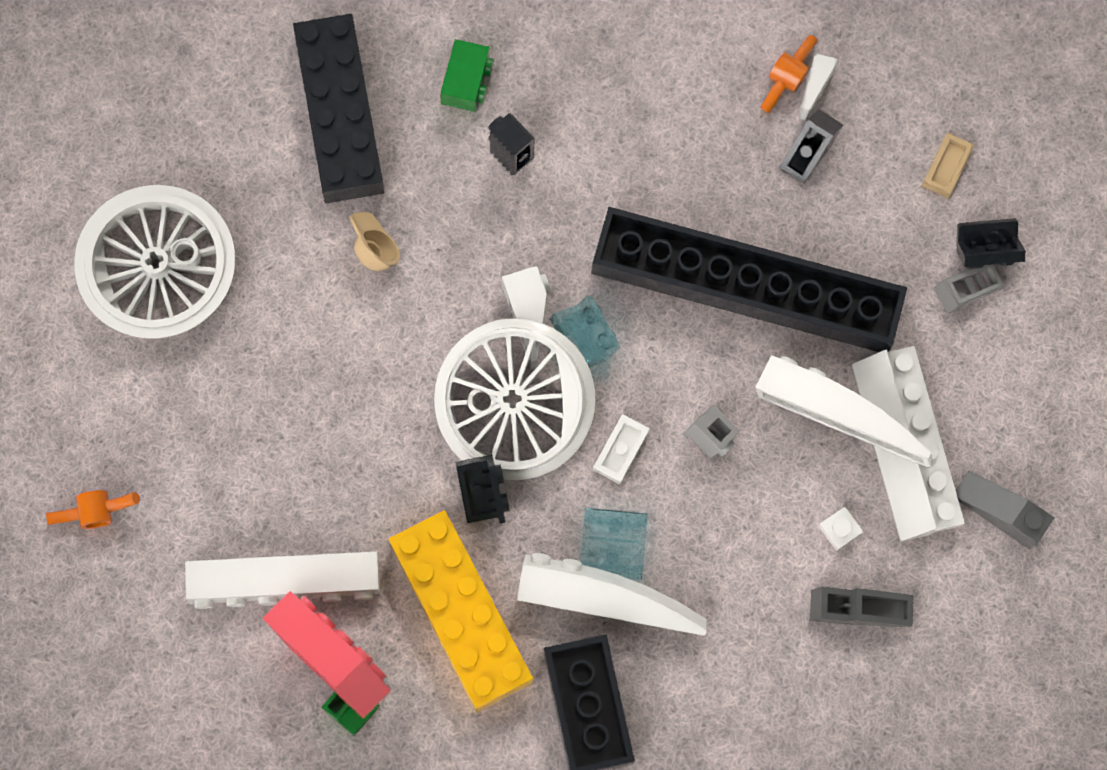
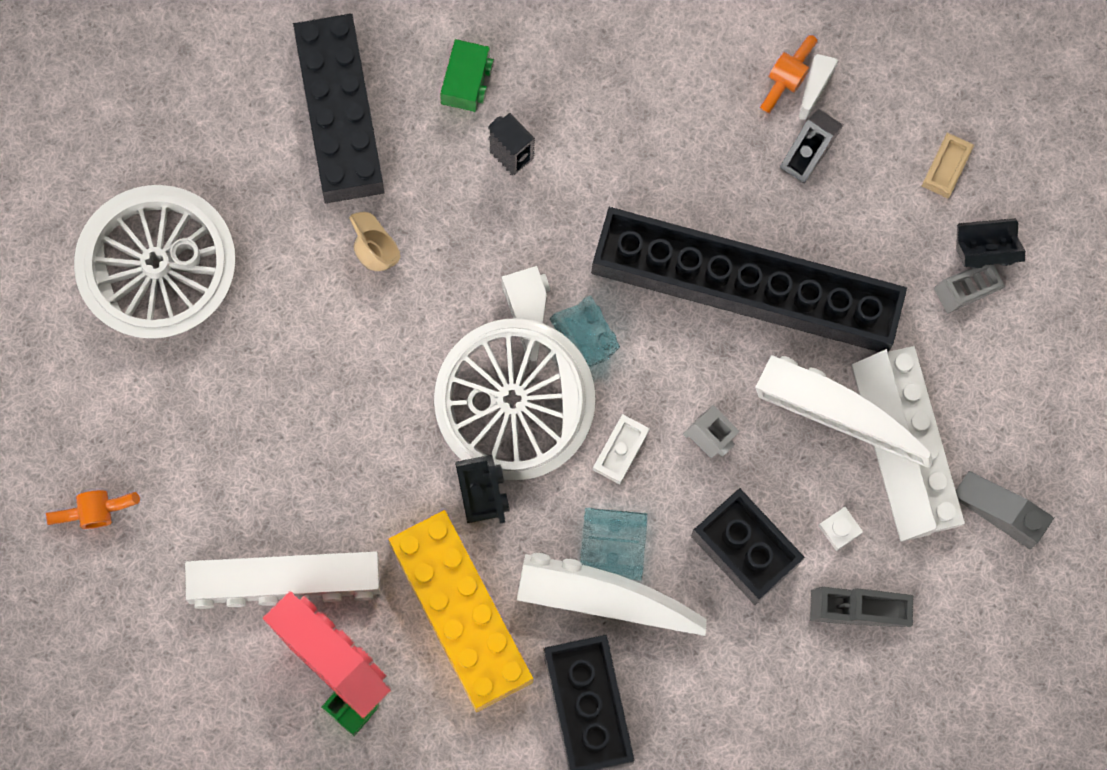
(747, 546): none -> black brick

